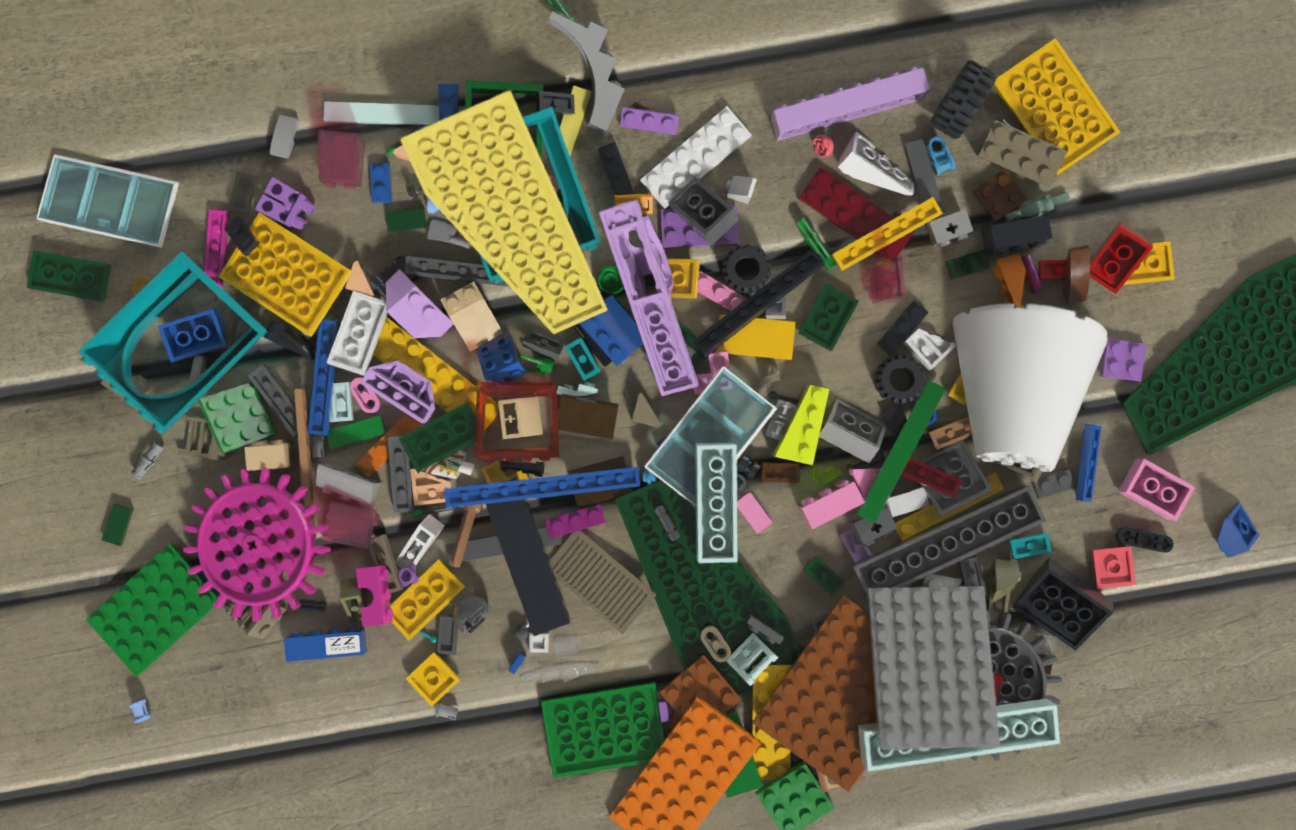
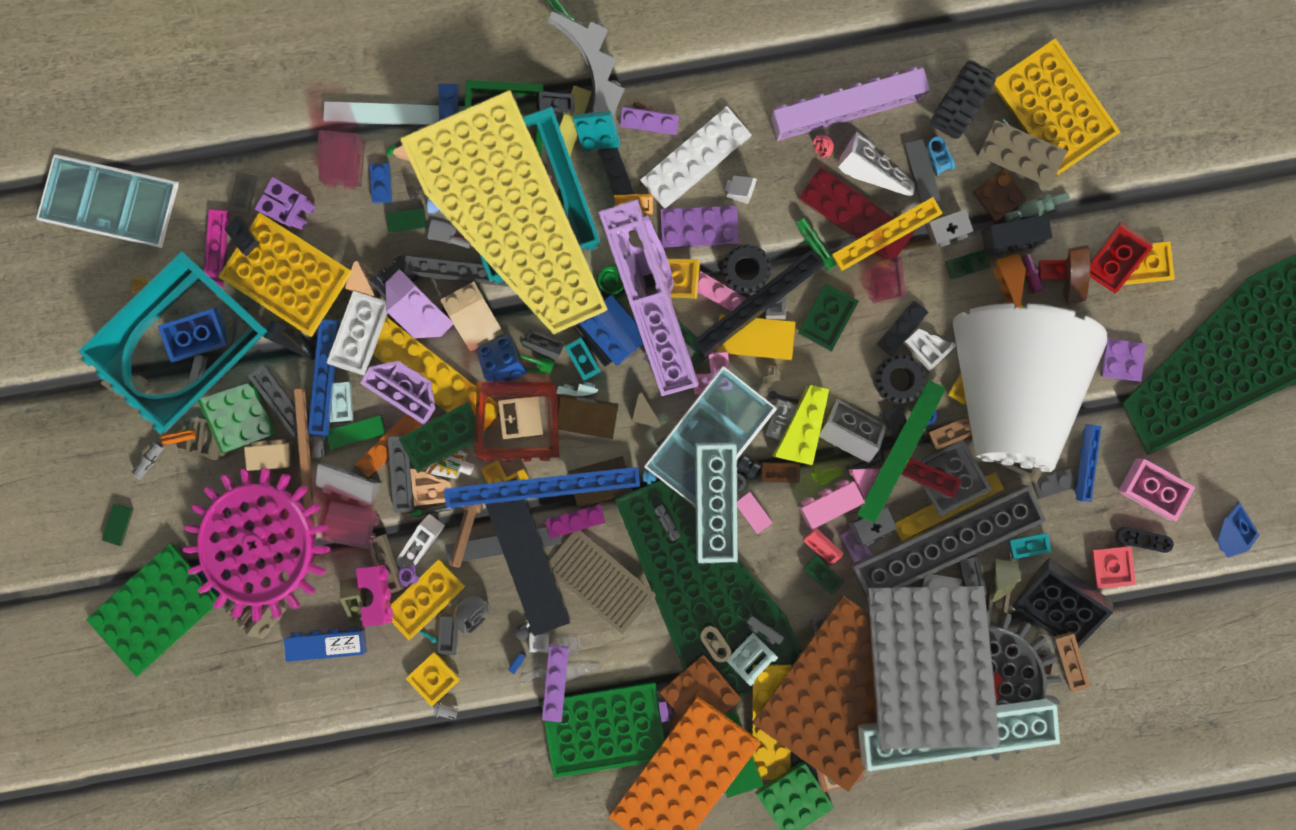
(69, 276): dark green plate -> none
(139, 711): light blue bush -> none
(178, 436): none -> orange axle
(283, 136): light grey slope -> none
(311, 605): black axle -> none
(364, 397): bright pink plate -> none
(526, 467): black piece -> none
(555, 683): none -> medium lavender plate
(597, 130): none -> teal plate
(704, 211): dark grey slope -> none
(823, 546): none -> coral plate
(907, 502): white slope -> none
(1071, 661): none -> medium nougat plate

